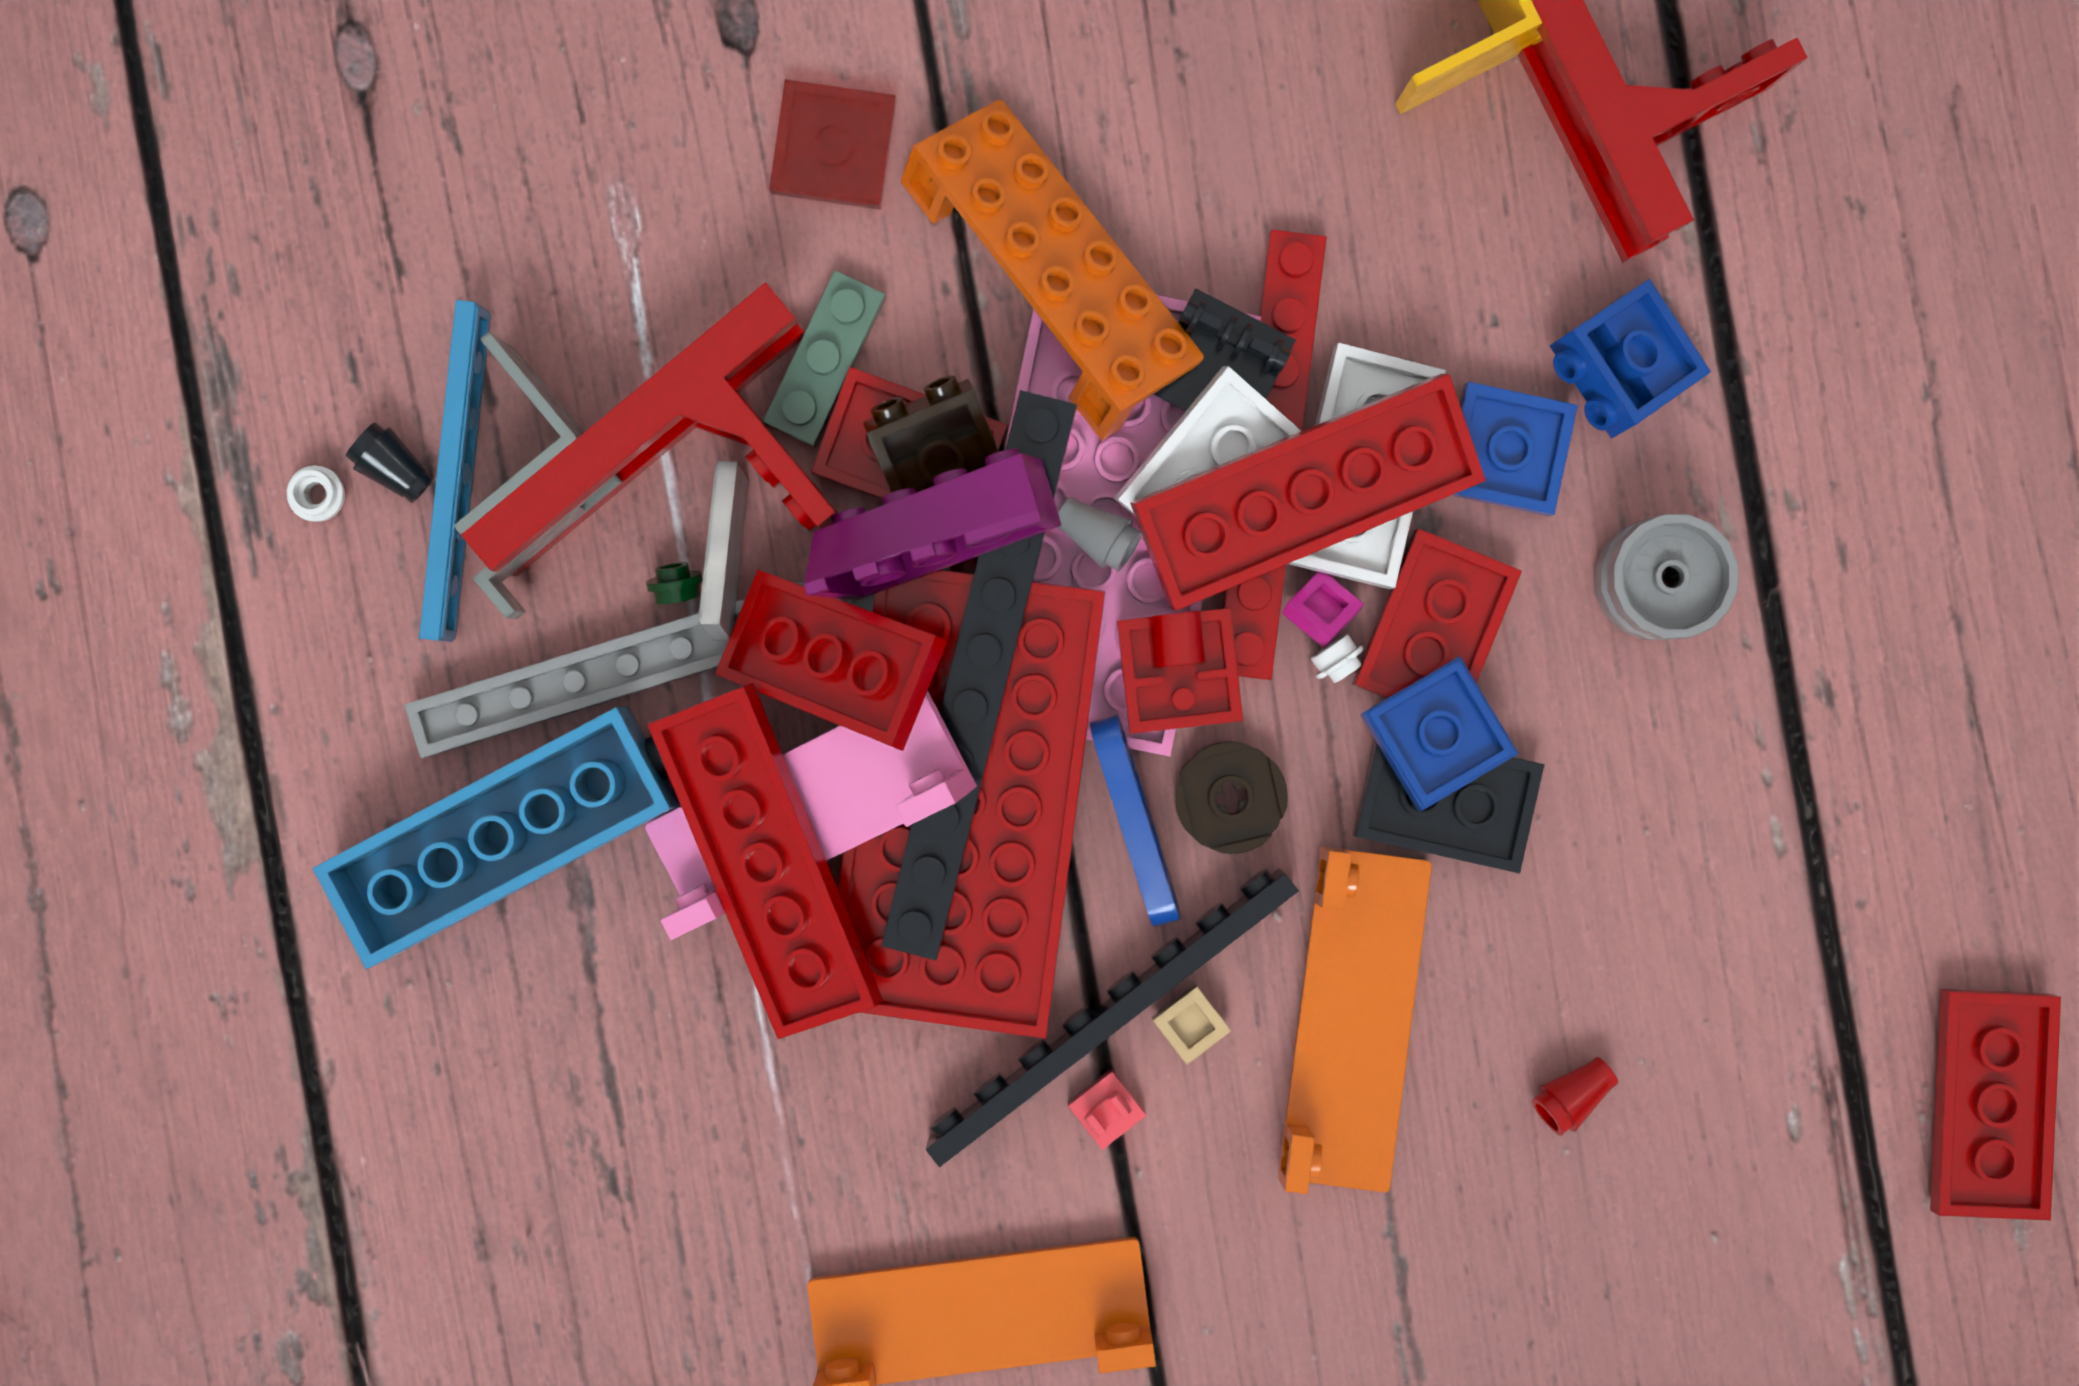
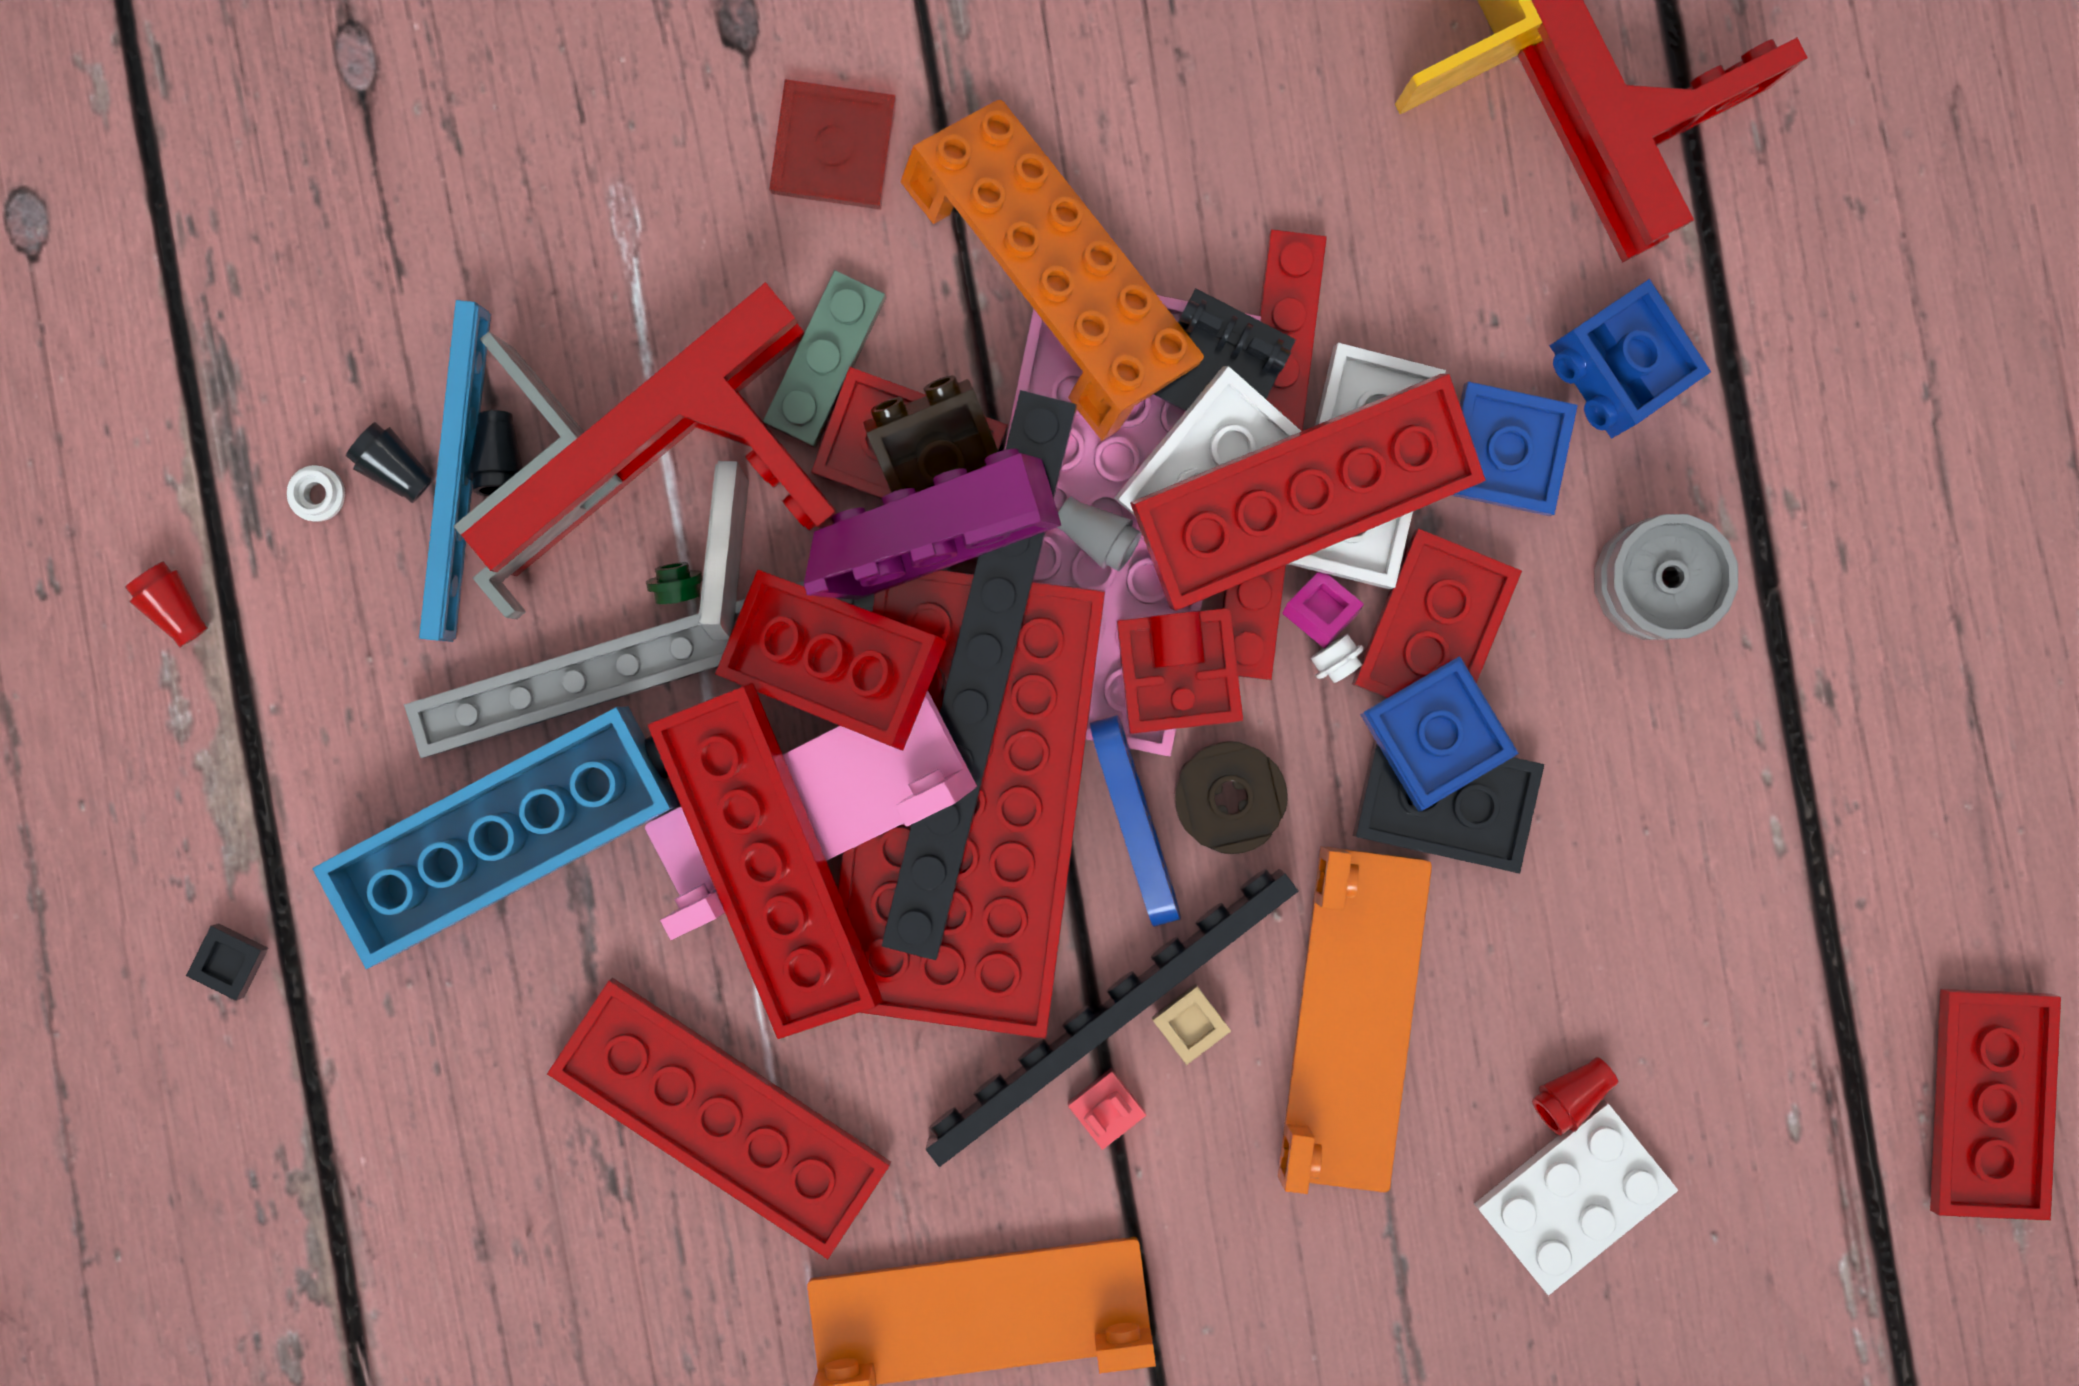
(167, 603): none -> red cone
(227, 962): none -> black plate
(494, 452): none -> black cone
(719, 1118): none -> red plate
(1576, 1197): none -> white plate

